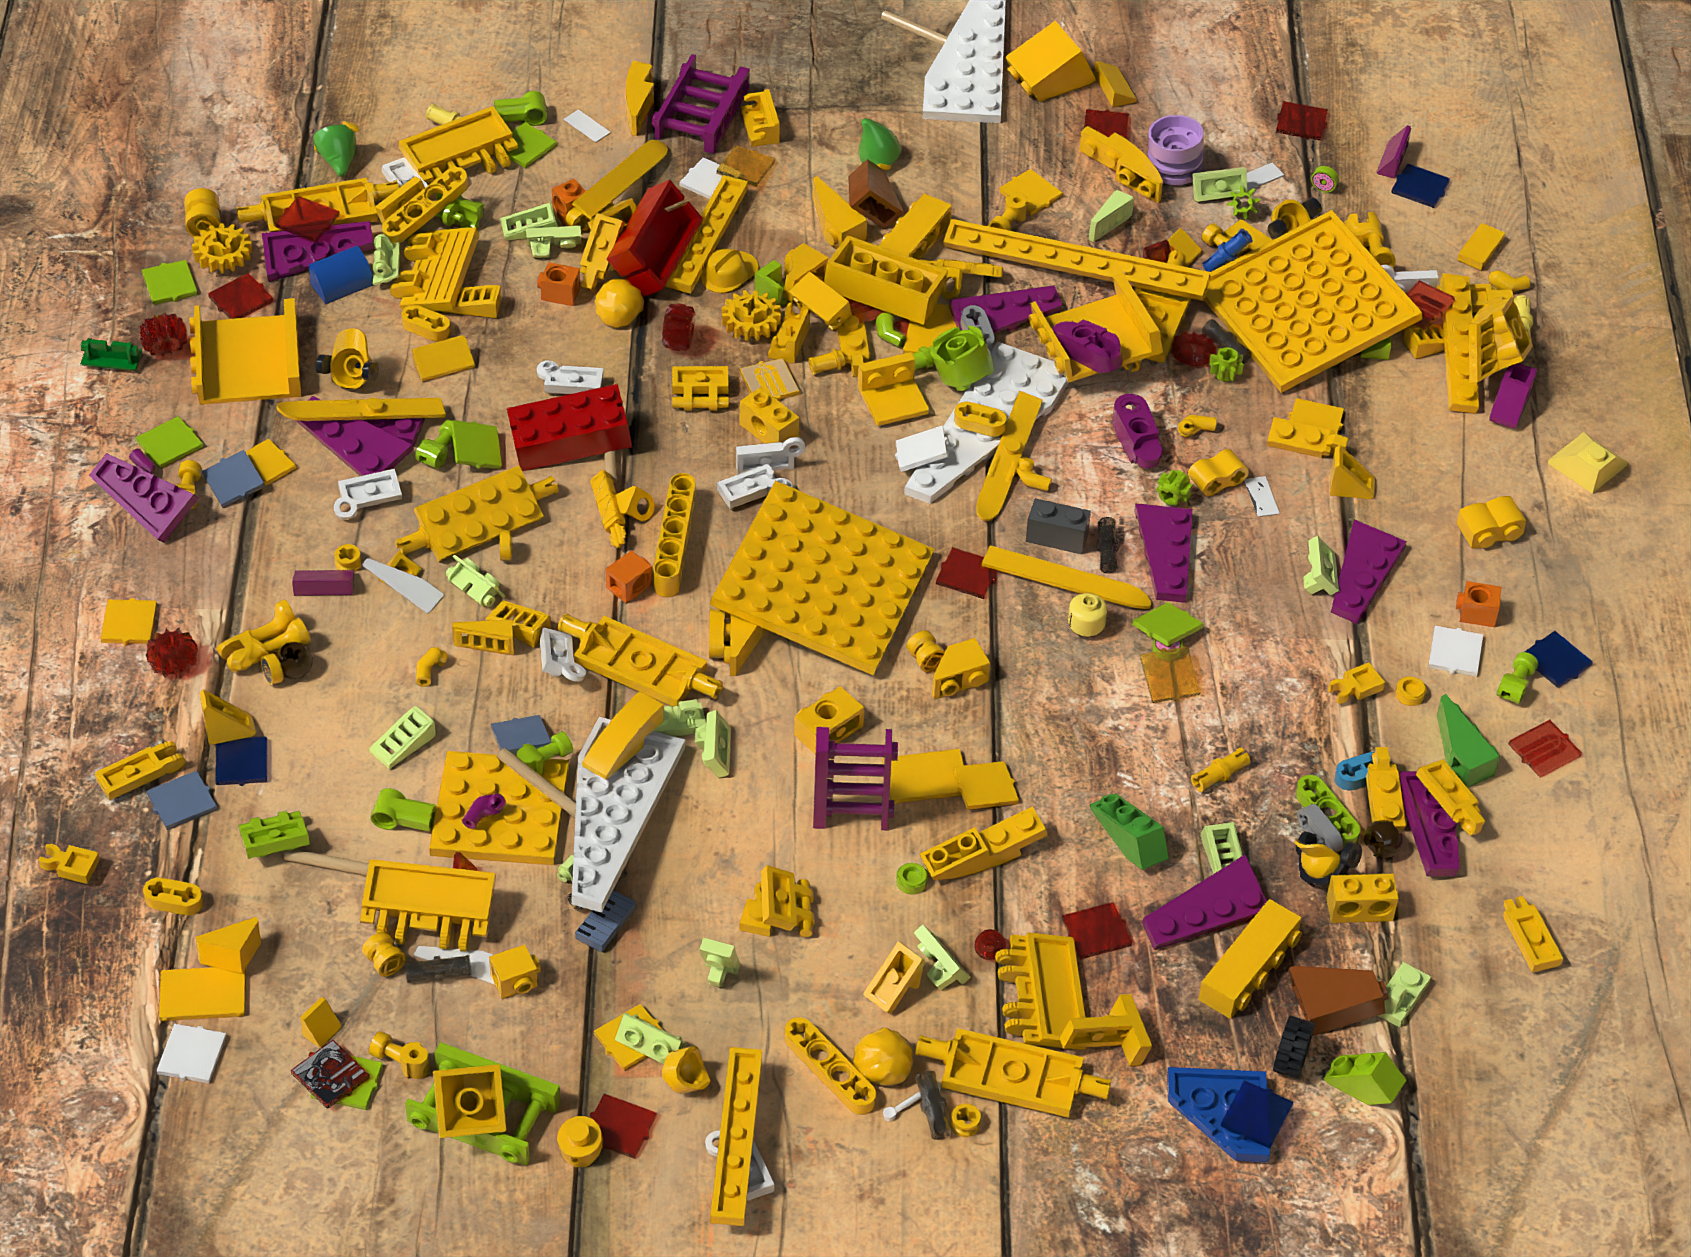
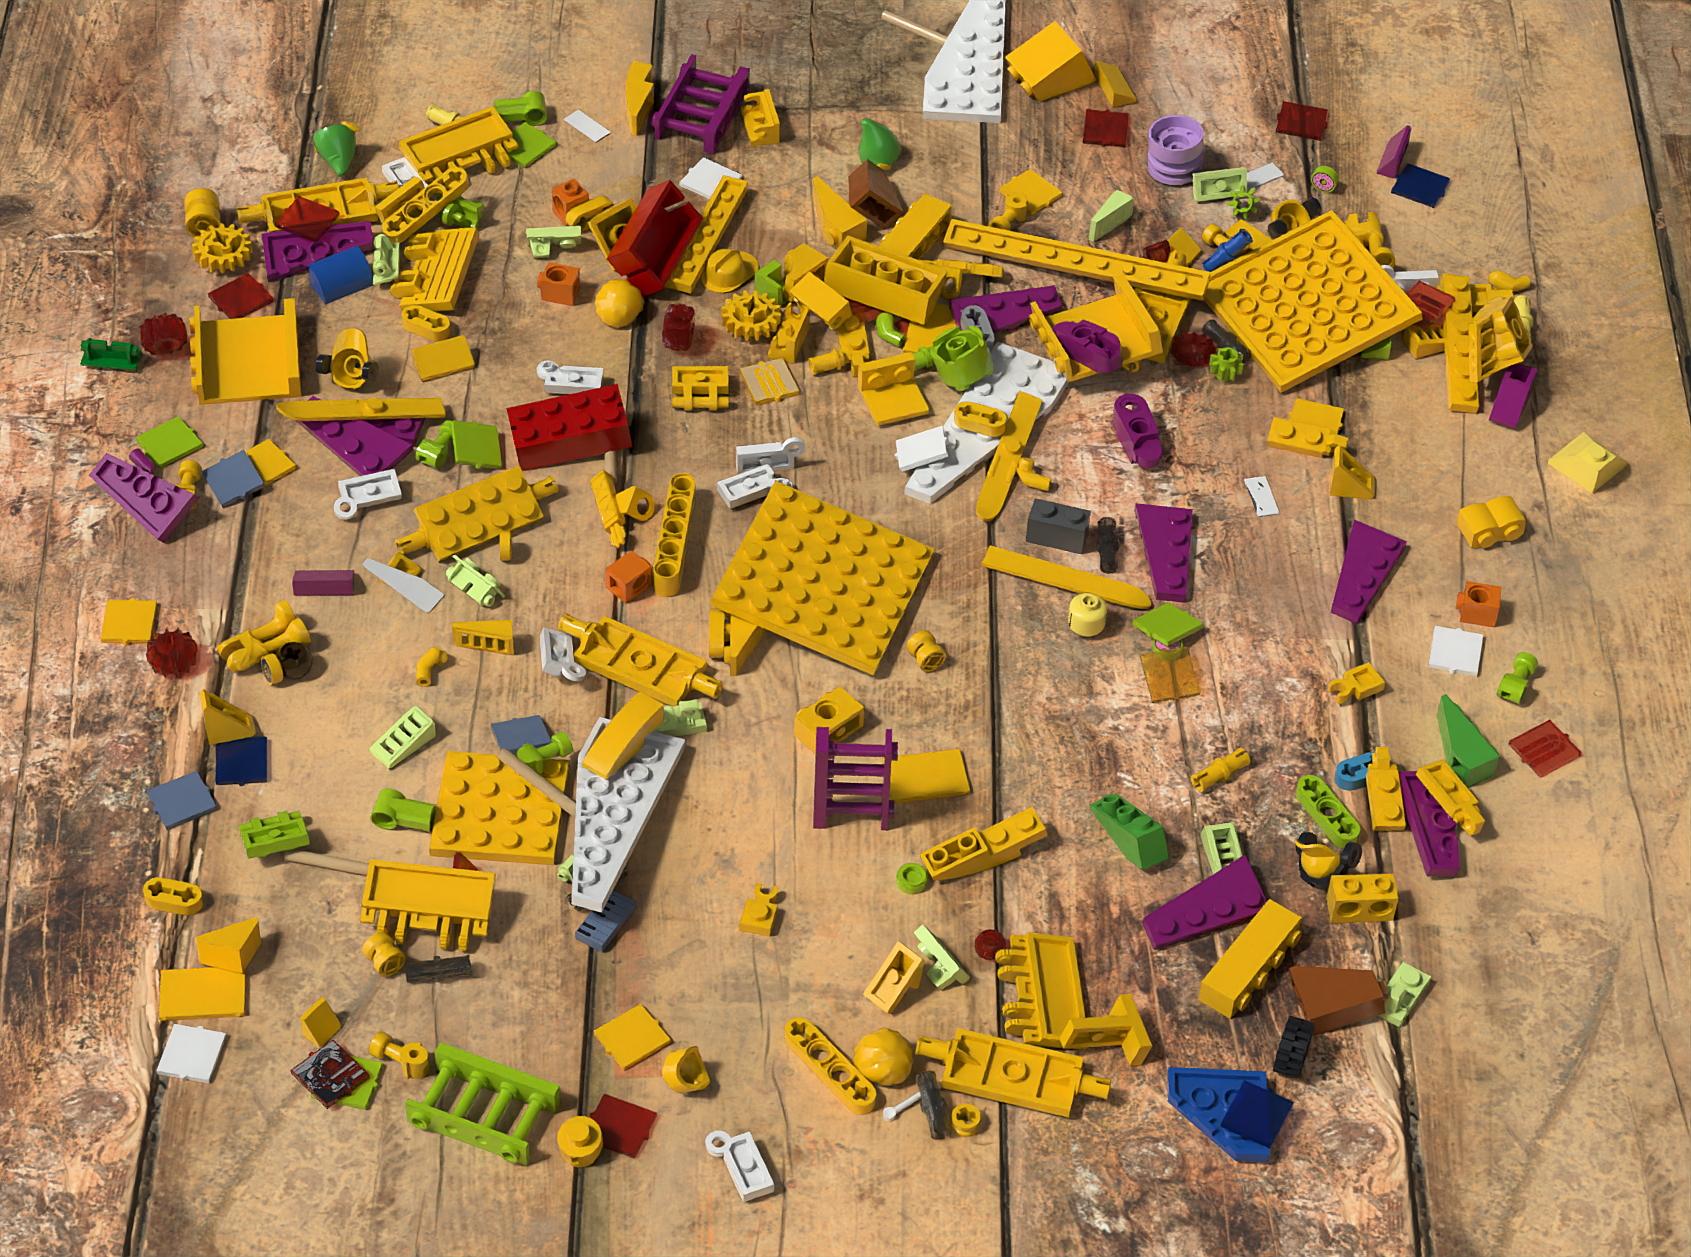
(74, 864): yellow plate -> none
(139, 769): yellow hinge -> none
(169, 282): lime piece -> none
(349, 551): yellow bush -> none
(469, 1101): yellow slope -> none
(479, 959): white sticker -> none
(481, 301): yellow slope -> none
(483, 807): magenta arm -> none
(514, 971): yellow brick -> none
(522, 631): yellow slope -> none
(536, 217): yellowish green slope -> none
(599, 245): yellow hinge -> none
(621, 178): yellow piece -> none
(647, 1038): yellowish green hinge -> none
(715, 740): yellowish green hinge -> none
(721, 959): yellowish green hinge -> none
(736, 1137): yellow plate -> none
(746, 165): clear yellow piece -> none
(767, 418): yellow brick -> none
(780, 900): yellow plate -> none
(960, 668): yellow slope -> none
(966, 574): clear red piece -> none
(986, 785): yellow piece -> none
(1097, 930): clear red piece -> none
(1128, 161): yellow slope -> none
(1174, 487): lime gear -> none
(1195, 423): yellow arm -> none
(1218, 472): yellow axle -> none
(1315, 821): light grey beam -> none
(1324, 569): yellowish green hinge -> none
(1366, 1077): lime slope -> none
(1383, 839): dark brown piece -> none
(1410, 691): yellow tile -> none
(1481, 246): yellow tile -> none
(1531, 935): yellow hinge -> none
(1558, 659): clear blue piece -> none

